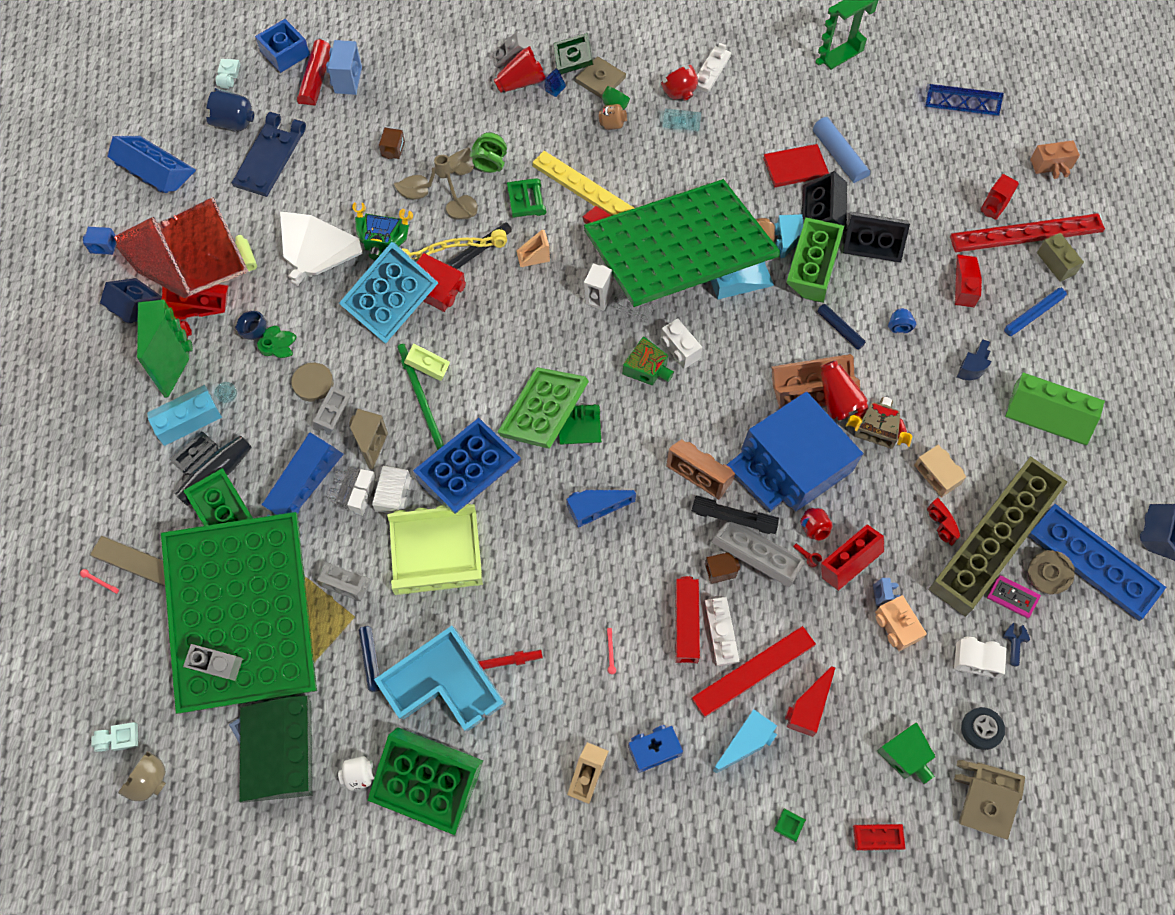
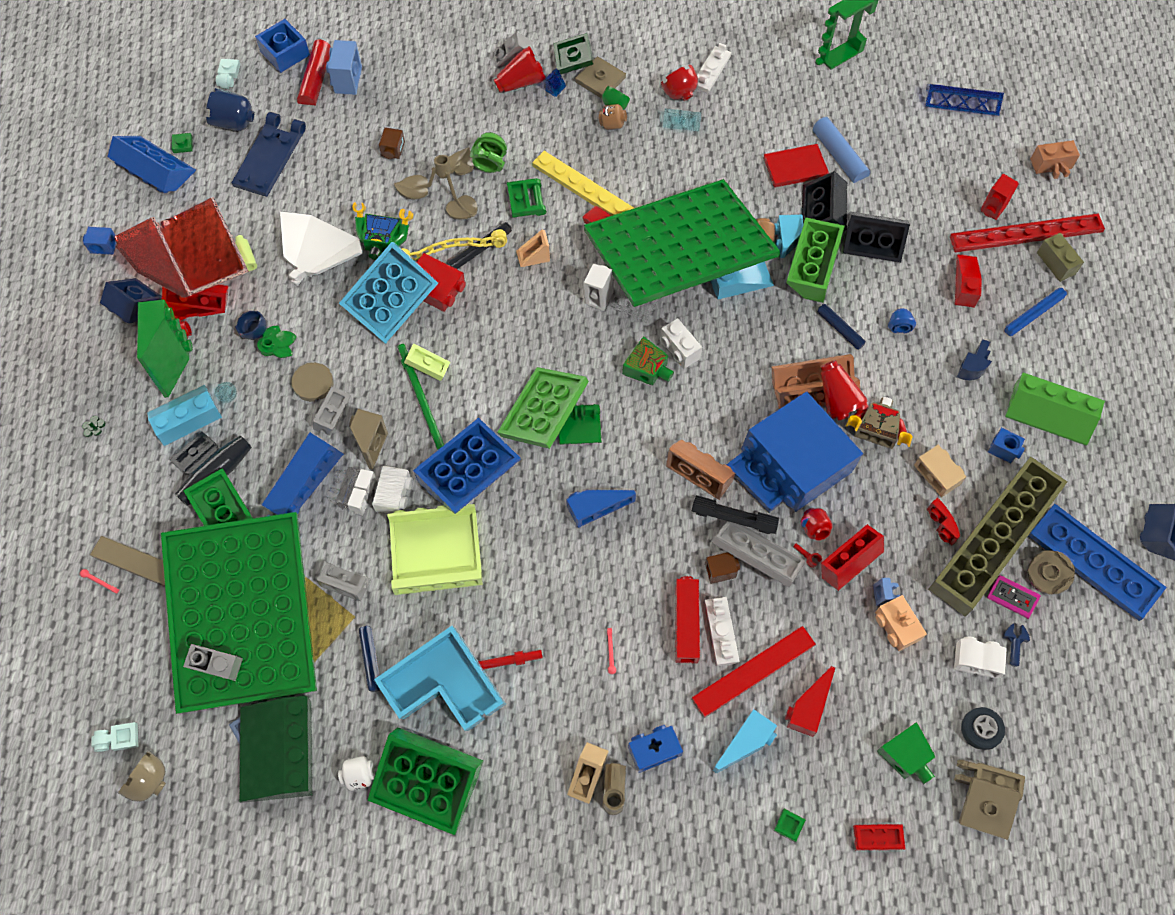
(93, 426): none -> plant
(182, 143): none -> green plate
(614, 787): none -> dark tan piece
(1008, 438): none -> blue brick

